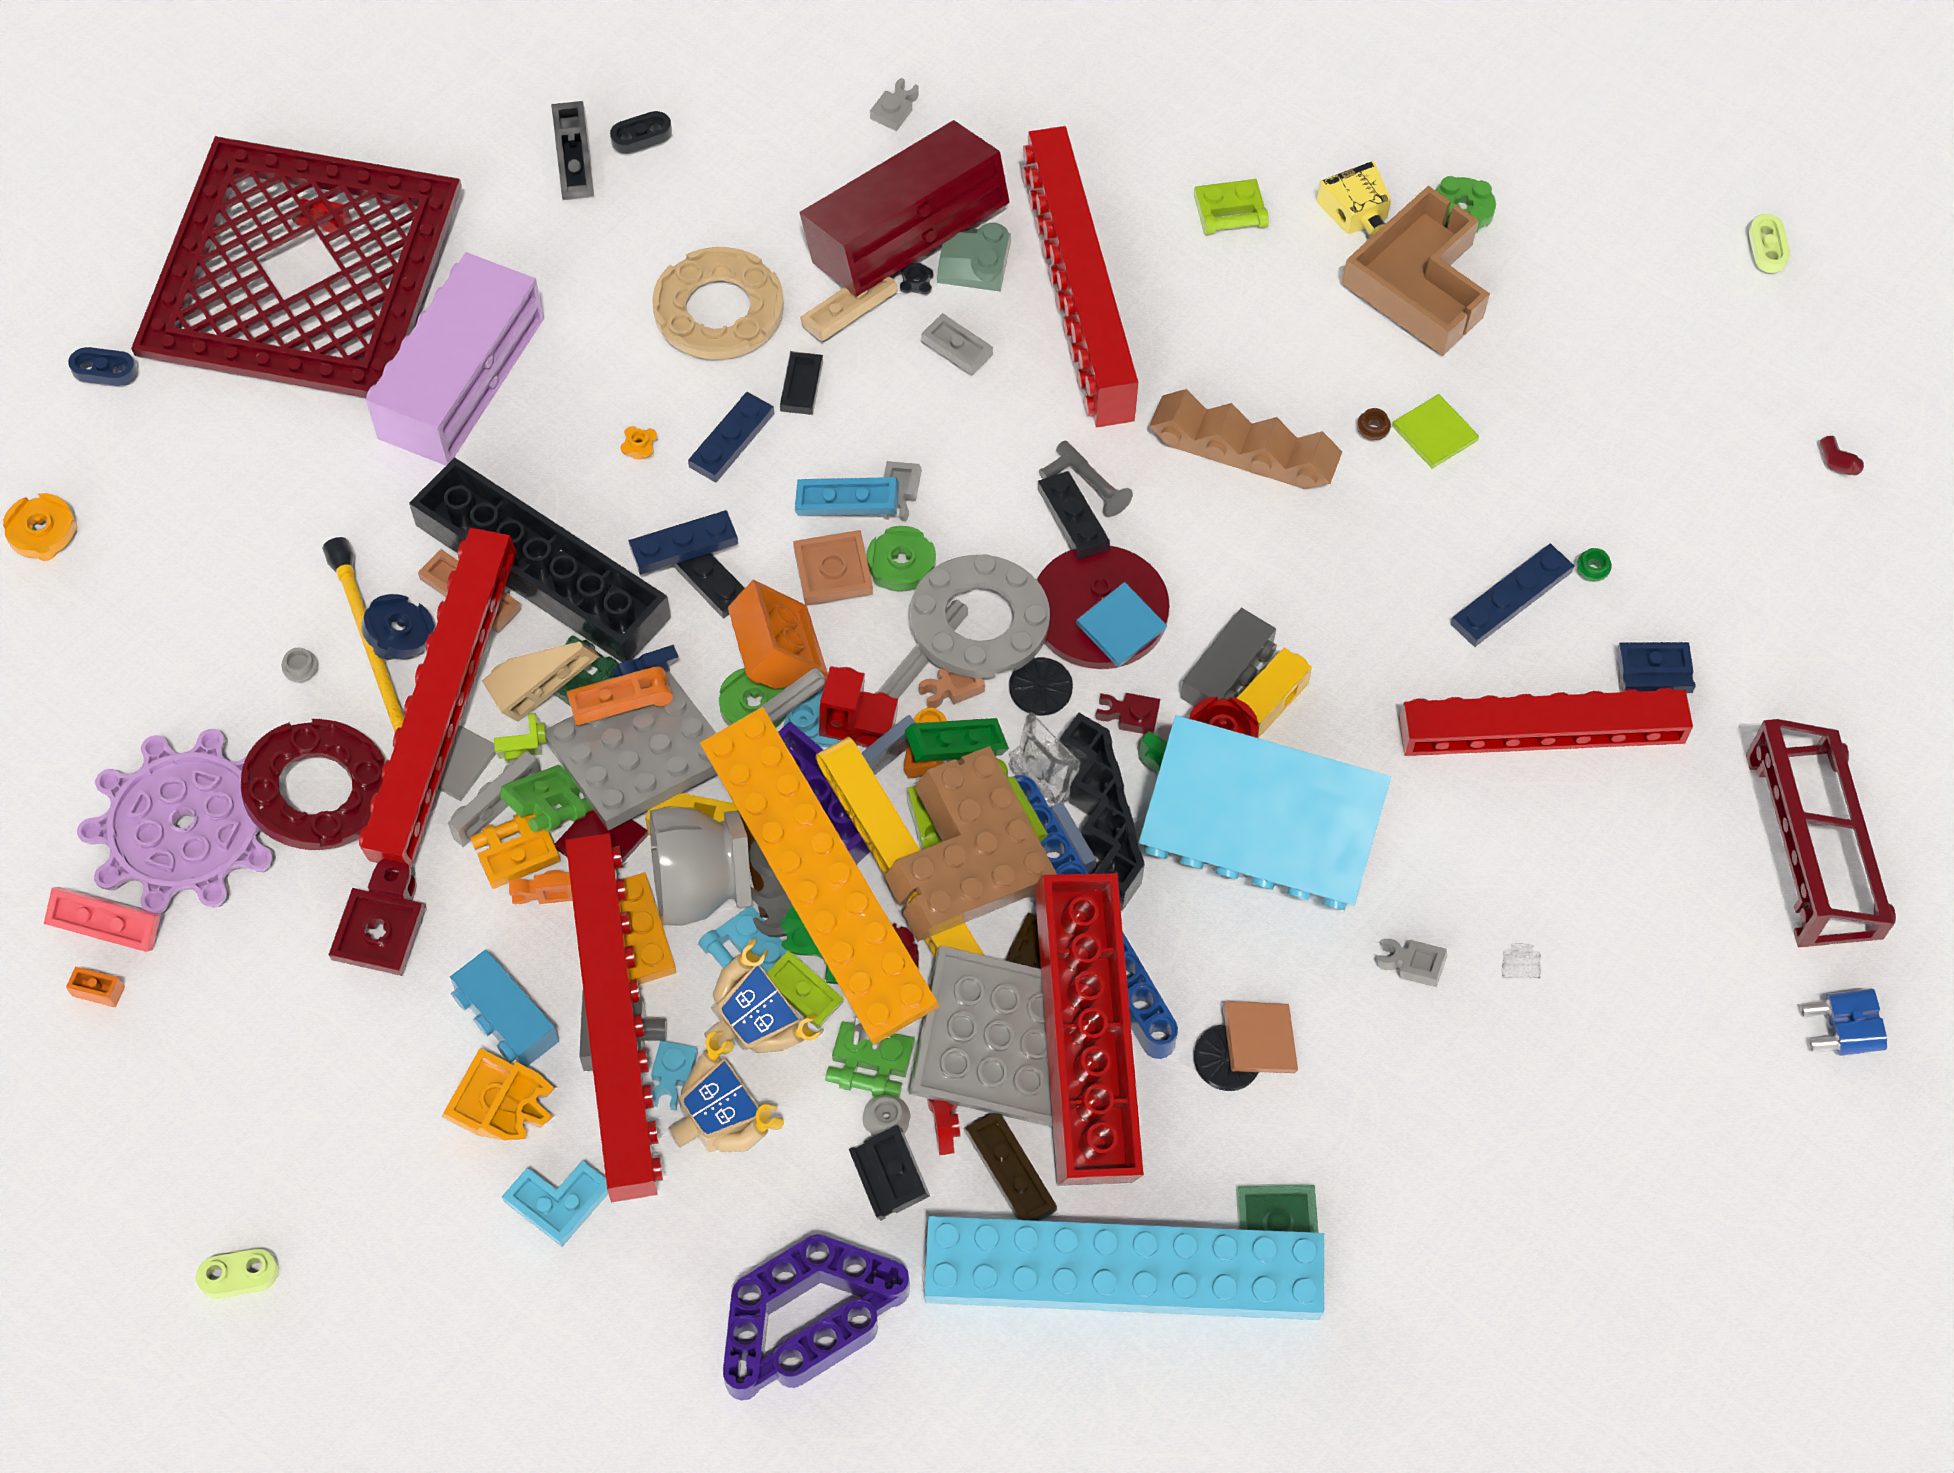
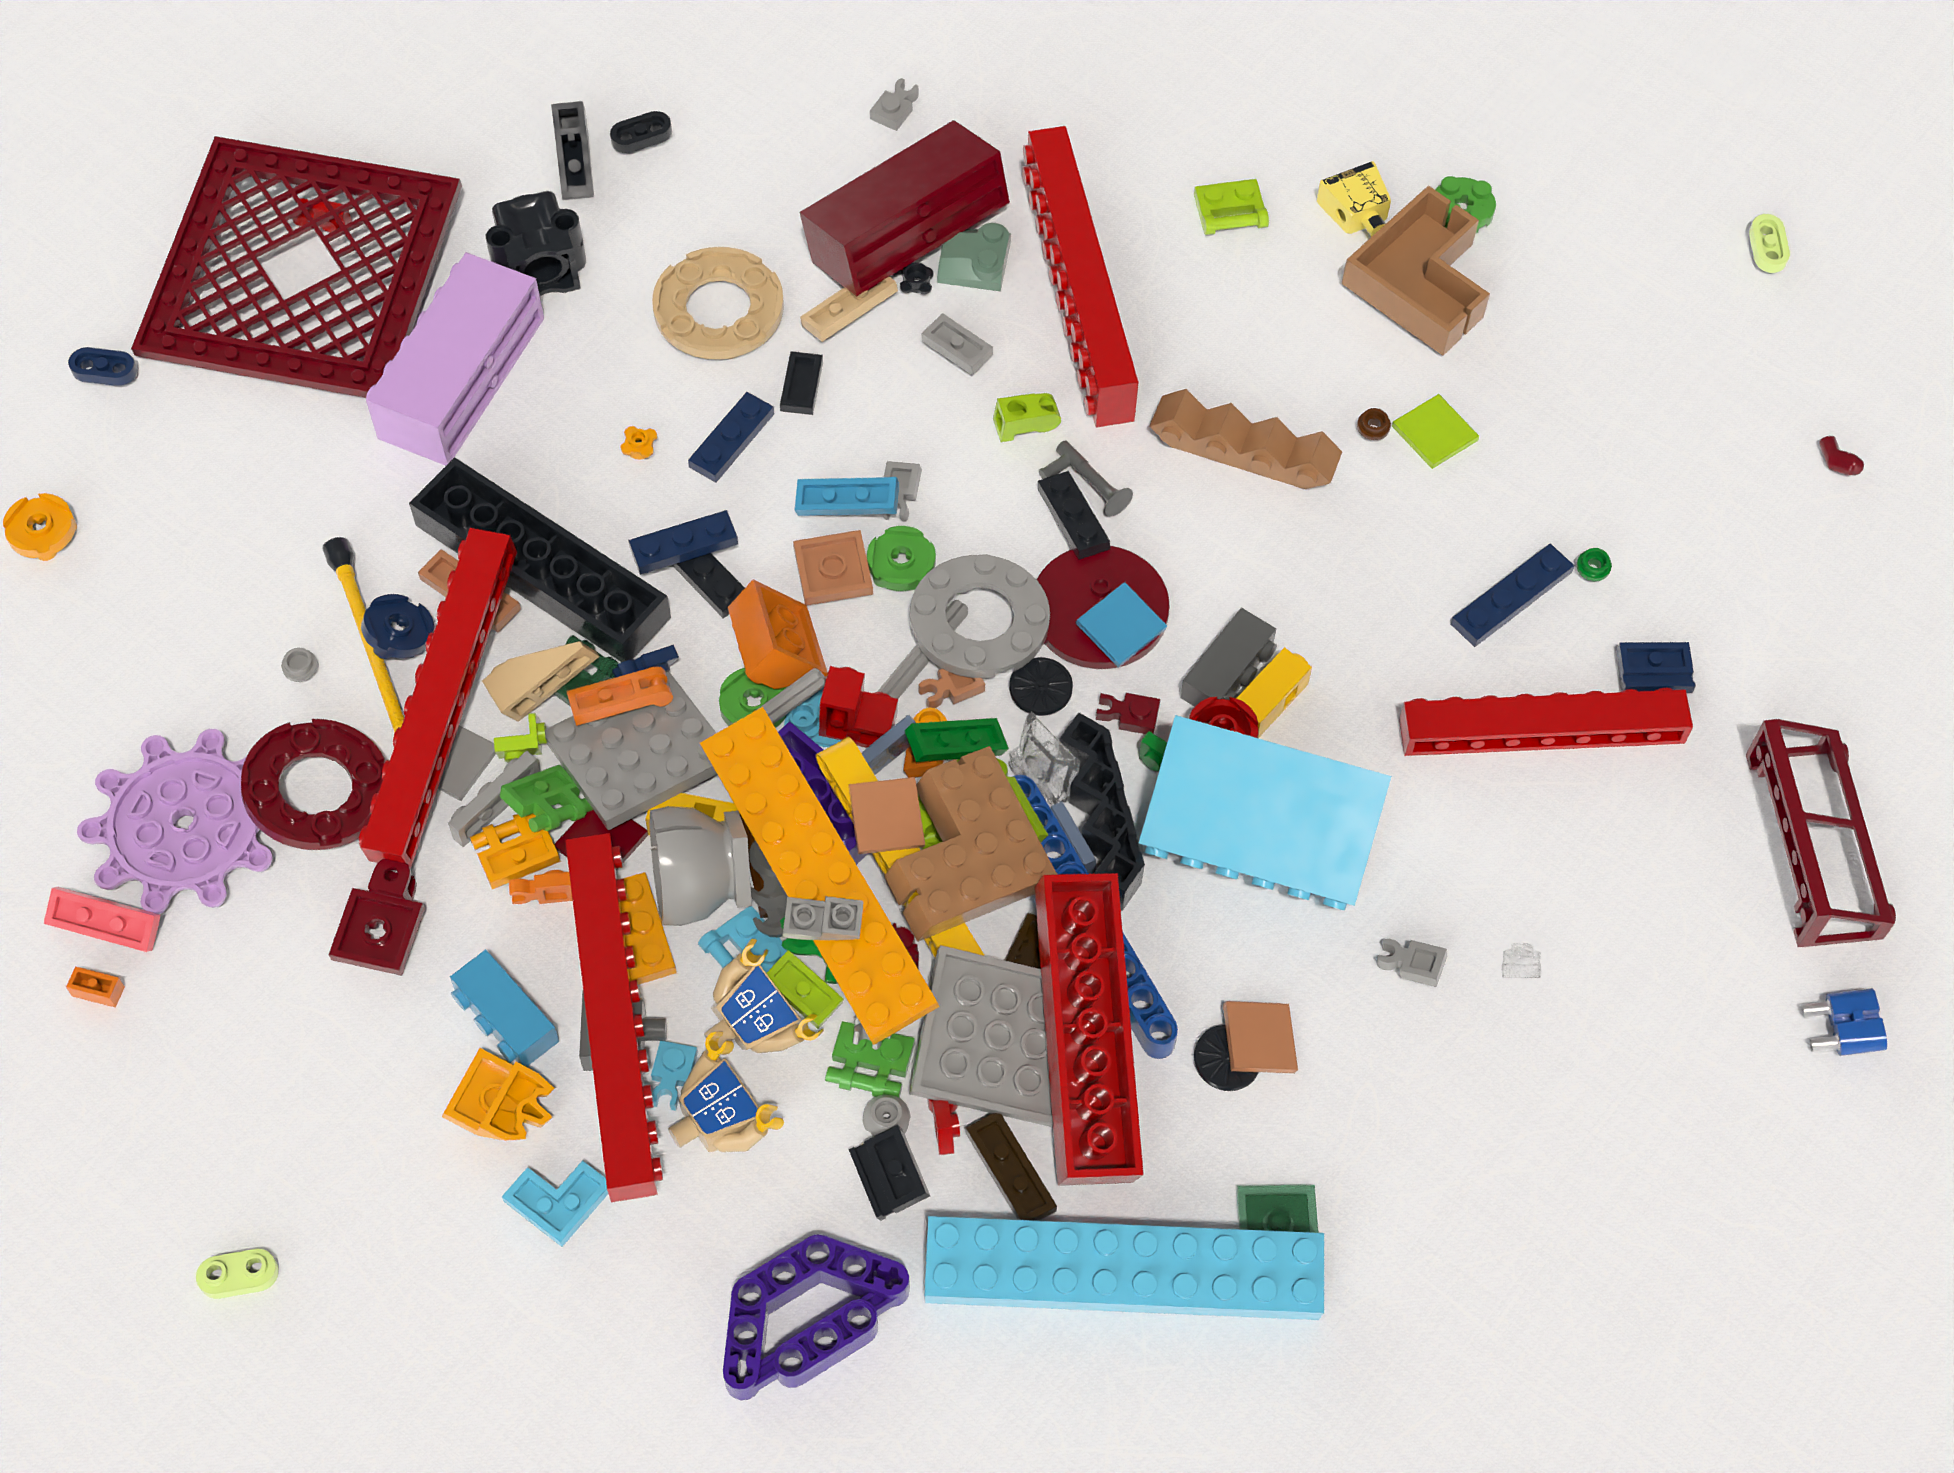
(538, 241): none -> black piece
(823, 919): none -> light grey slope
(886, 815): none -> nougat piece
(1025, 414): none -> lime leg

